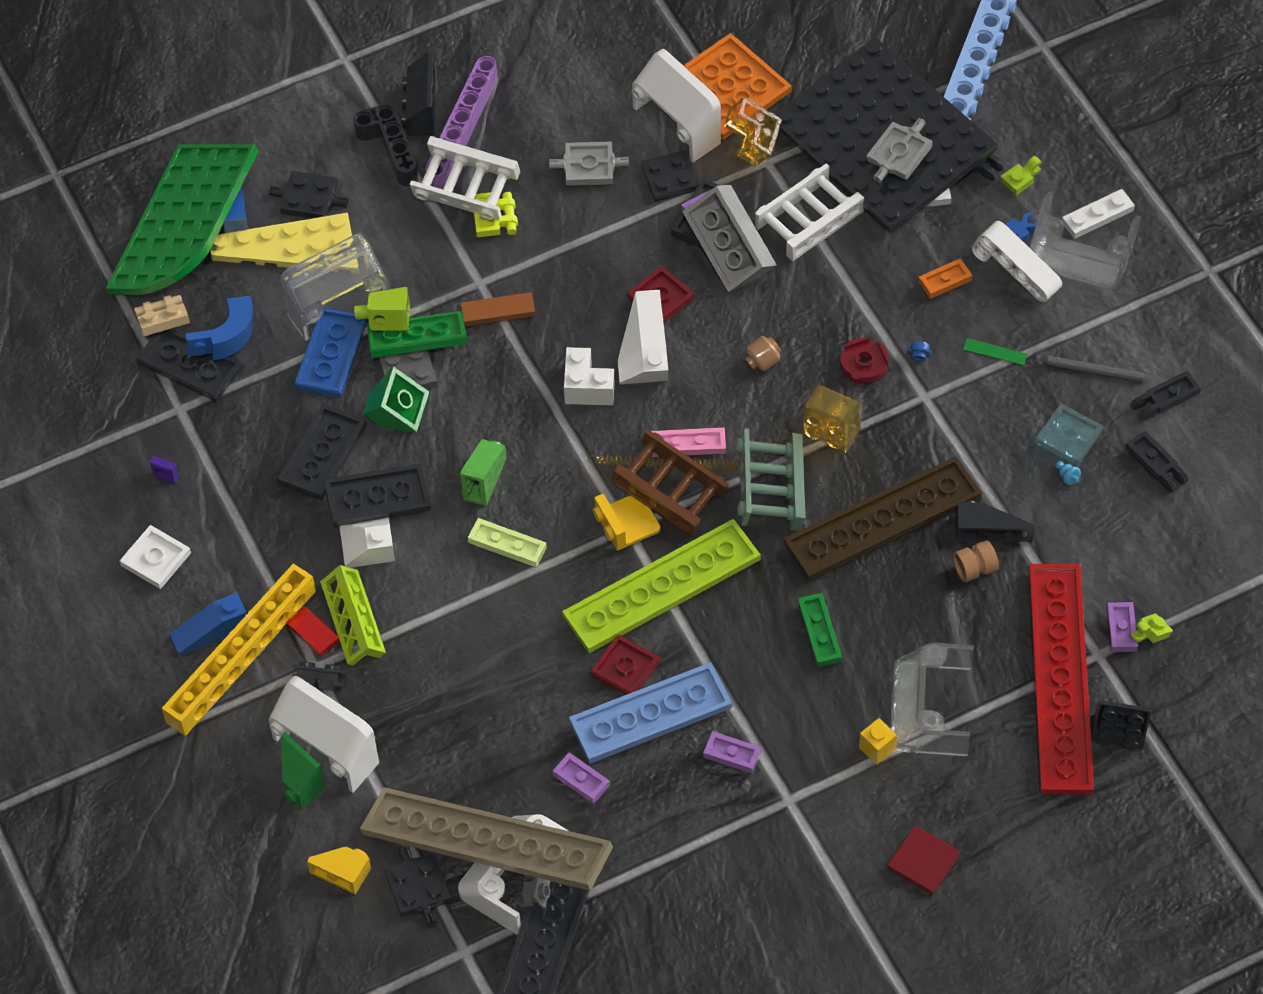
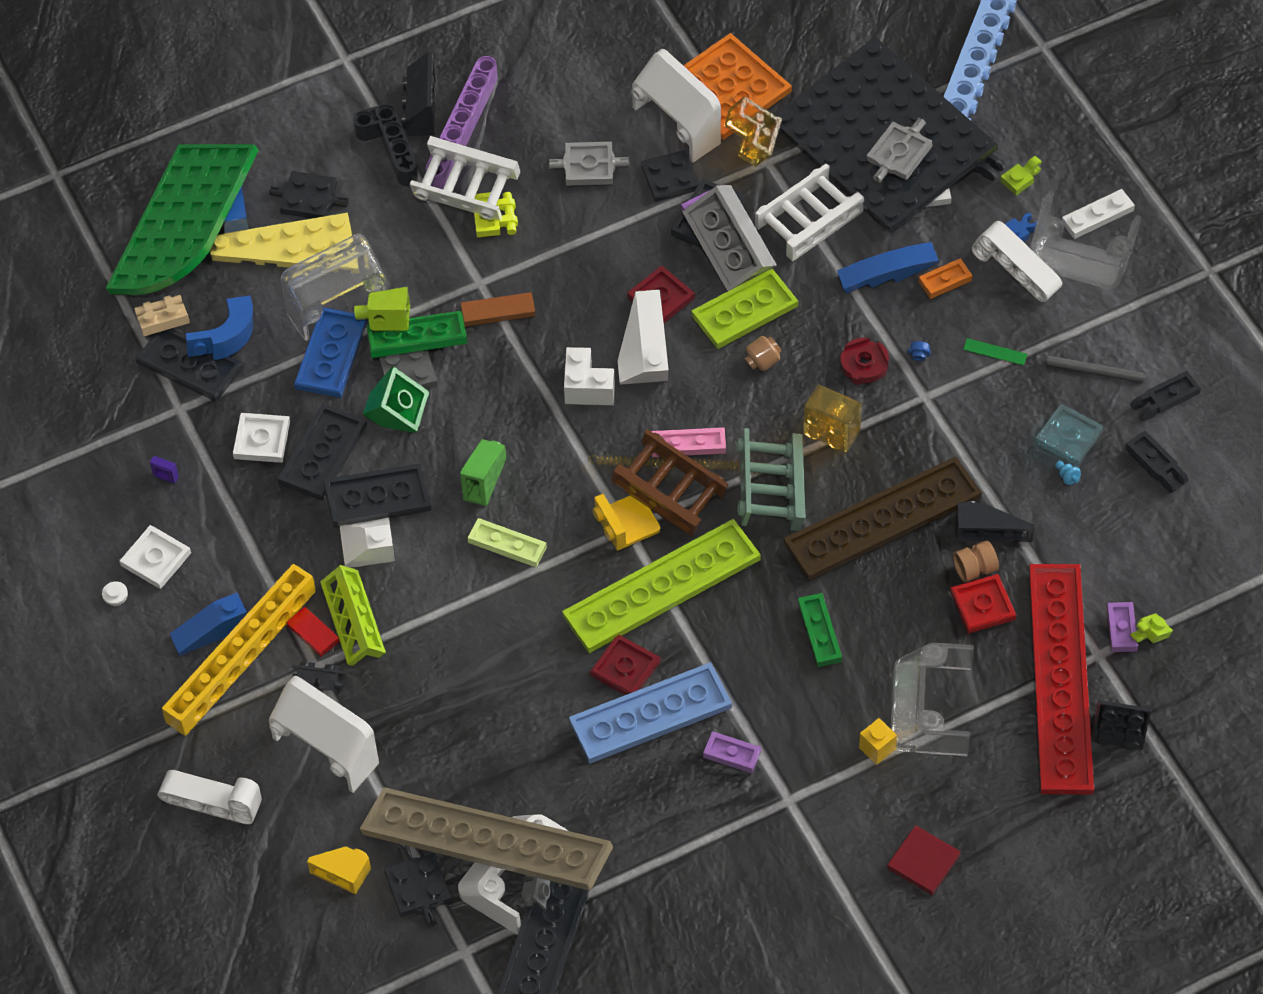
(115, 593): none -> white plate
(212, 797): none -> white beam
(261, 437): none -> white plate
(300, 773): green slope -> none
(581, 778): medium lavender plate -> none
(744, 308): none -> lime plate
(889, 265): none -> blue slope
(983, 603): none -> red plate

